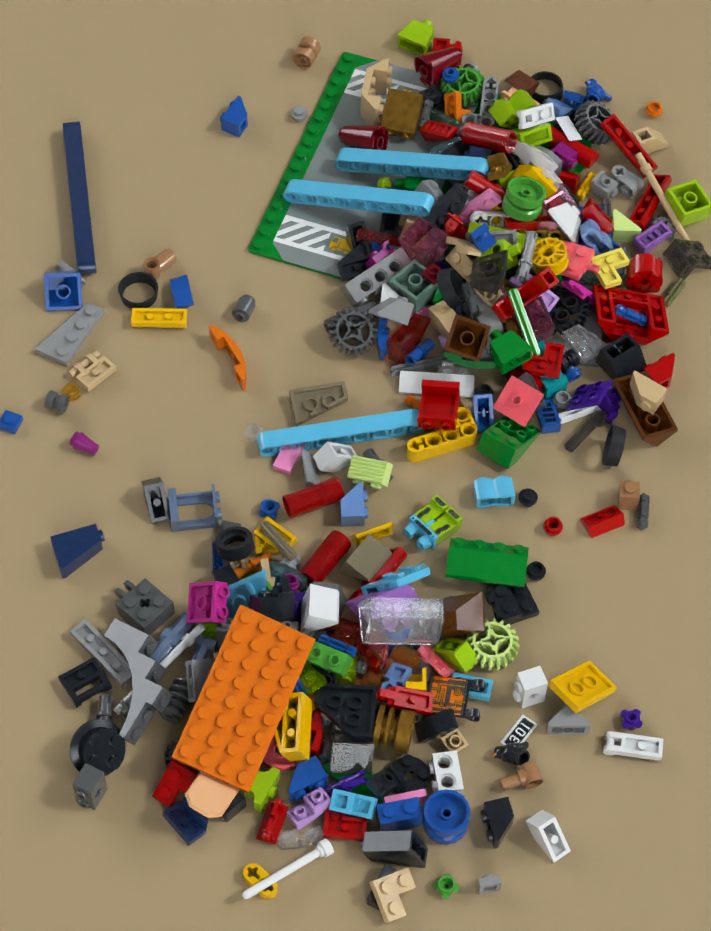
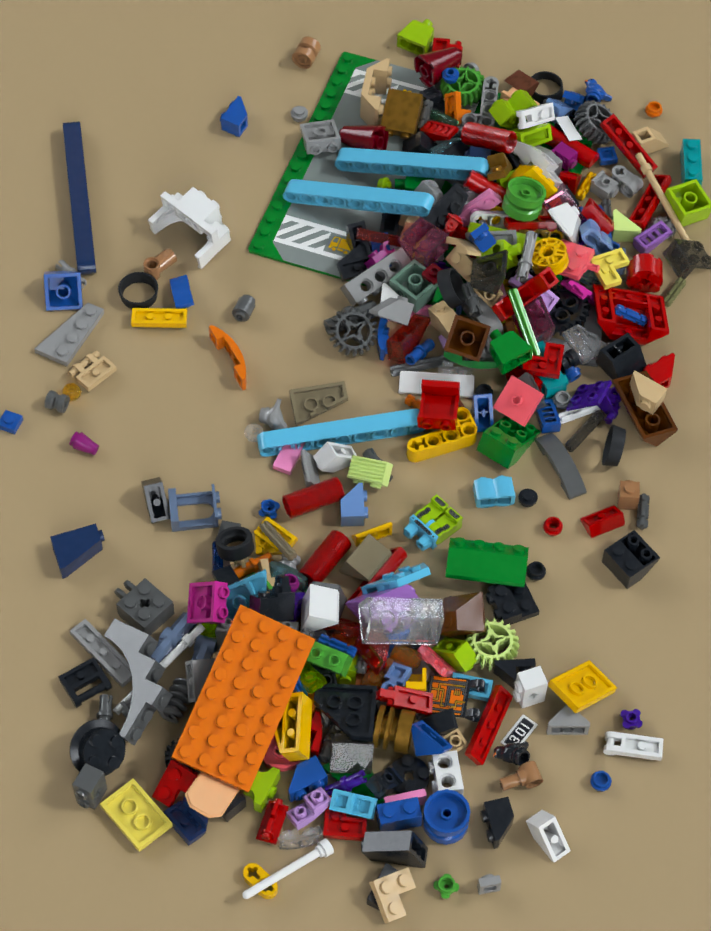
(136, 815): none -> light yellow plate
(198, 213): none -> white piece
(273, 416): none -> light grey animal
(320, 137): none -> light grey plate
(418, 143): none -> black slope
(427, 740): none -> blue slope
(488, 725): none -> red plate
(508, 669): none -> black slope
(562, 464): none -> dark grey slope
(600, 781): none -> blue plate
(607, 155): none -> blue plate
(630, 559): none -> black slope
(691, 160): none -> teal brick

